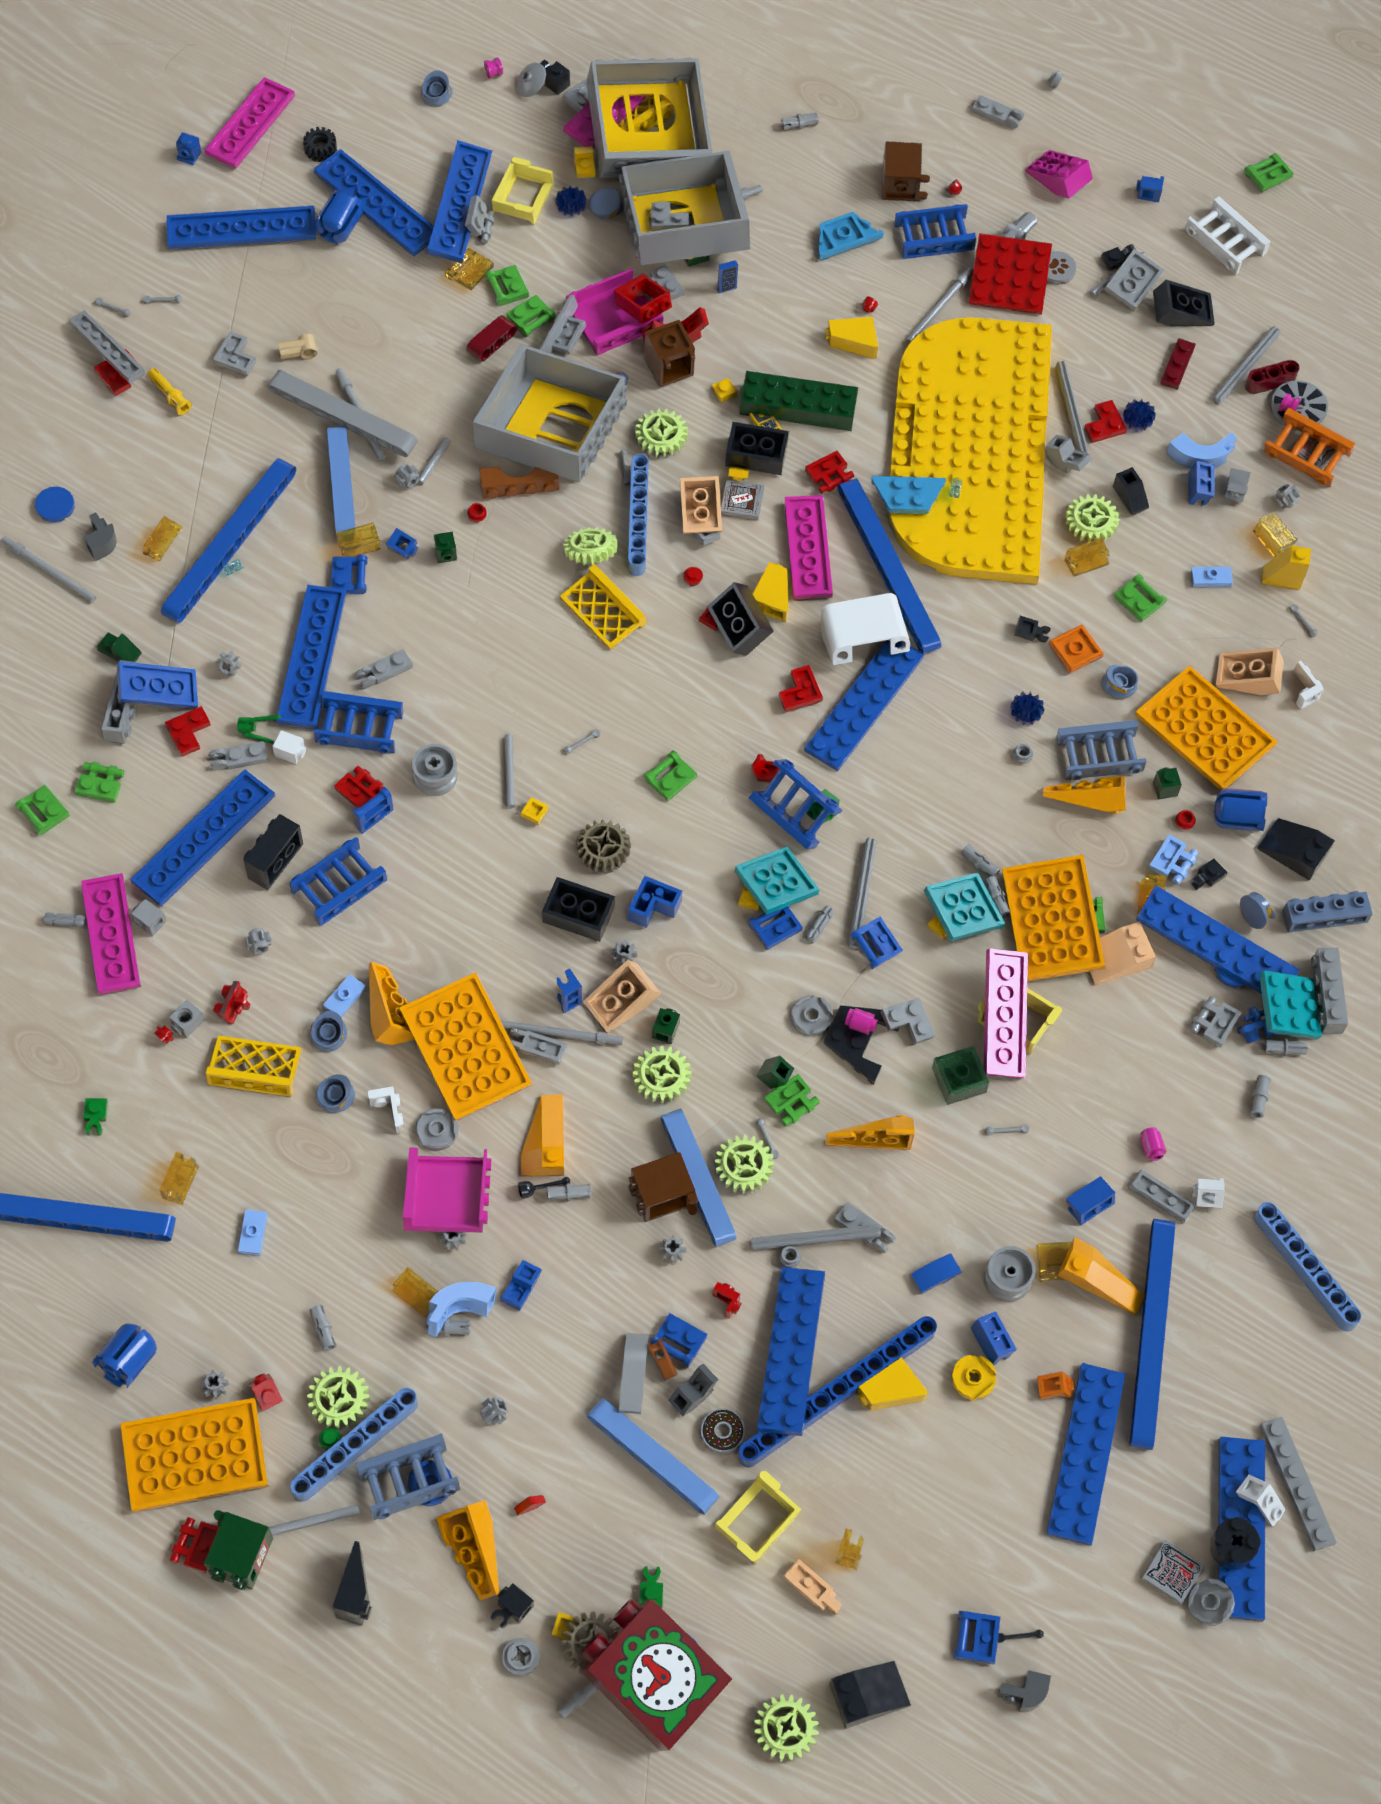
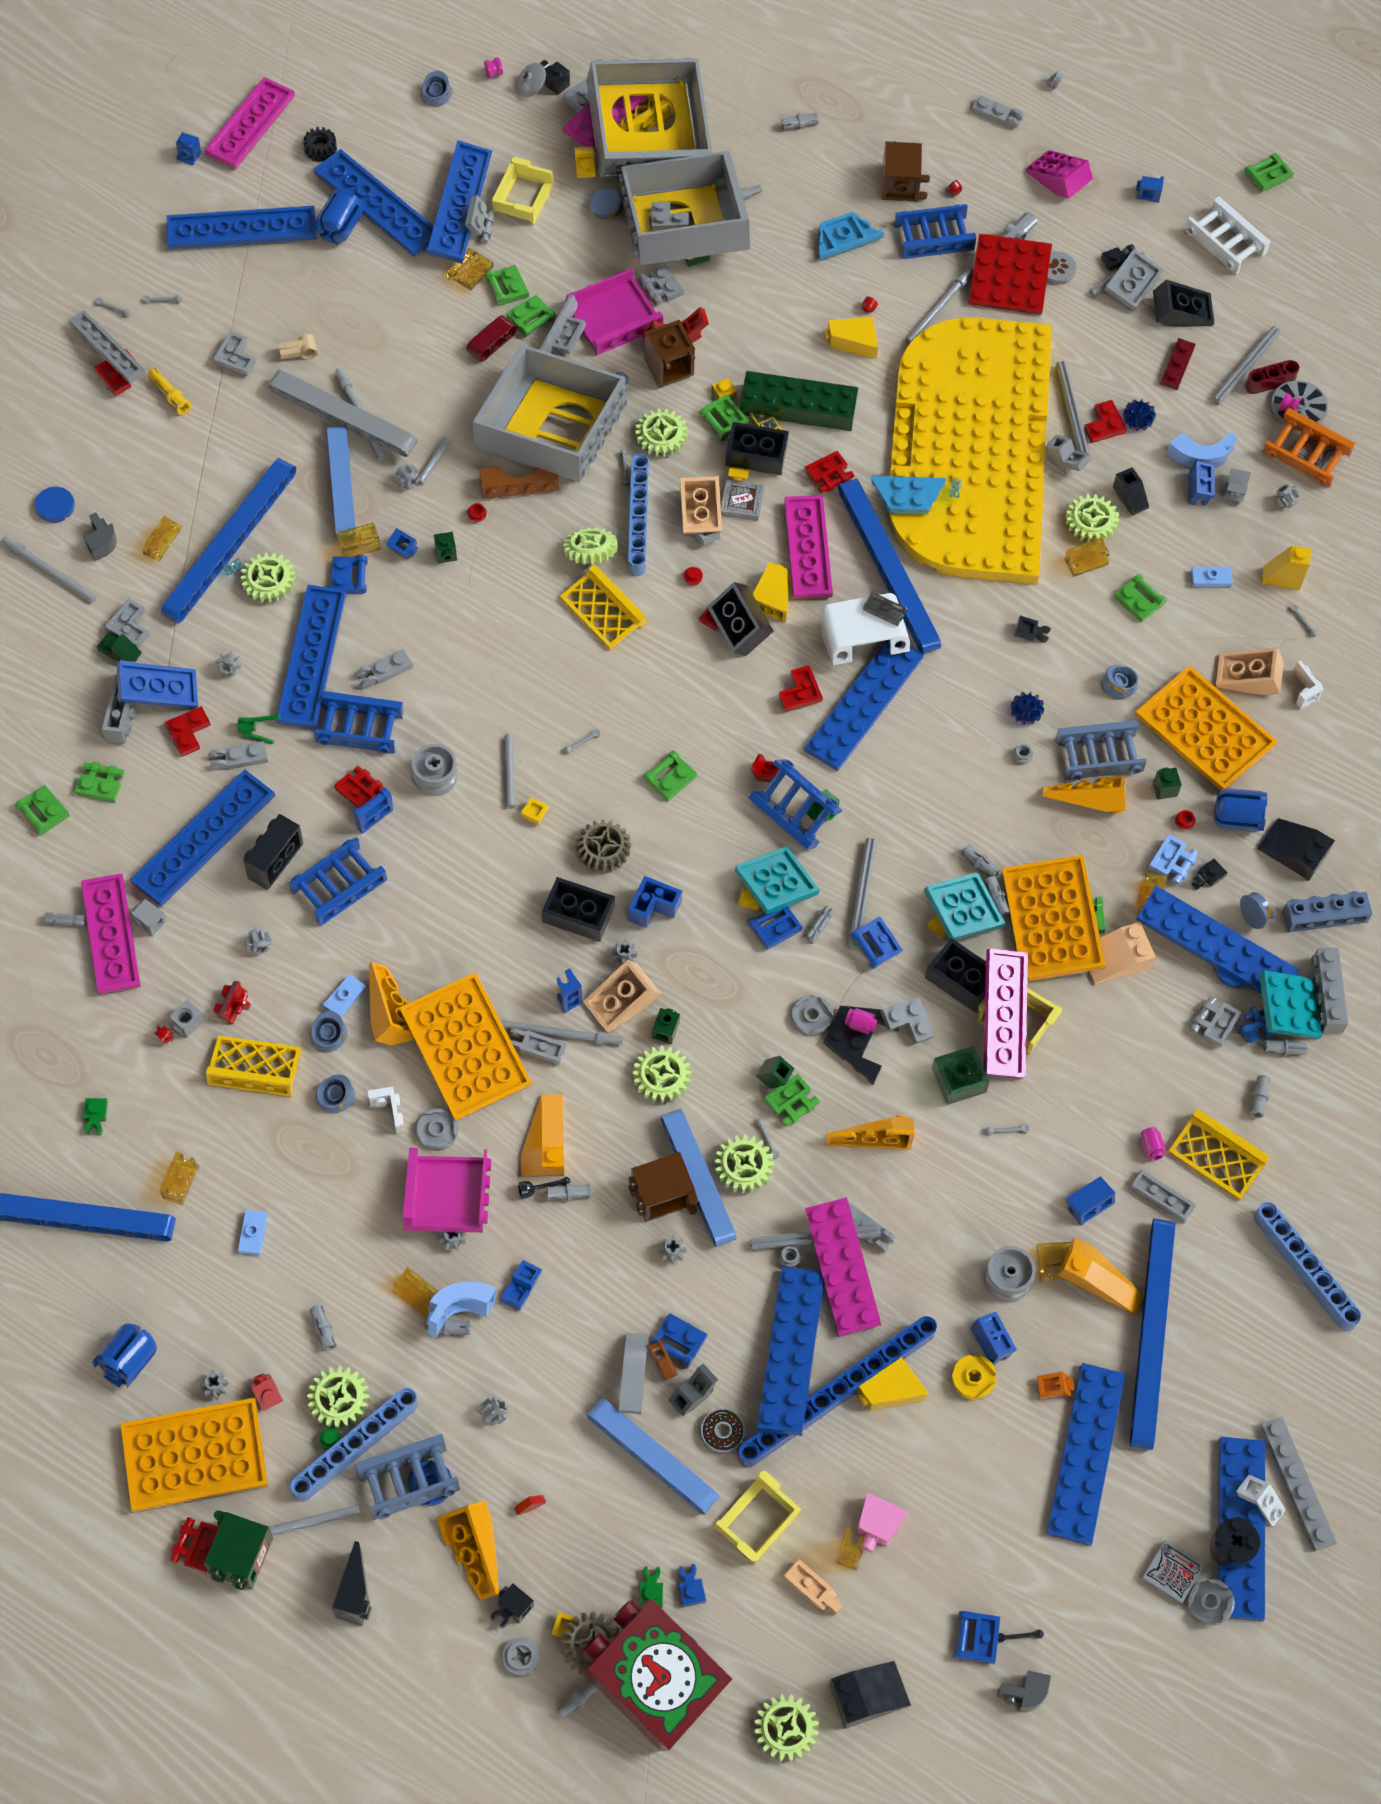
(125, 622): none -> light grey plate
(268, 574): none -> yellowish green gear
(289, 747): white brick -> none
(571, 200): clear blue gear -> none
(642, 285): red window -> none
(691, 1590): none -> blue plate
(727, 276): tile -> none
(727, 1294): red bracket -> none
(728, 413): none -> bright green plate
(843, 1267): none -> dark pink plate
(879, 1522): none -> bright pink torso
(884, 609): none -> clear smoke plate
(936, 1272): blue slope -> none
(959, 974): none -> black brick
(1076, 648): orange plate -> none
(1209, 1193): white brick -> none
(1229, 1139): none -> yellow fence
(1274, 534): clear yellow hinge -> none

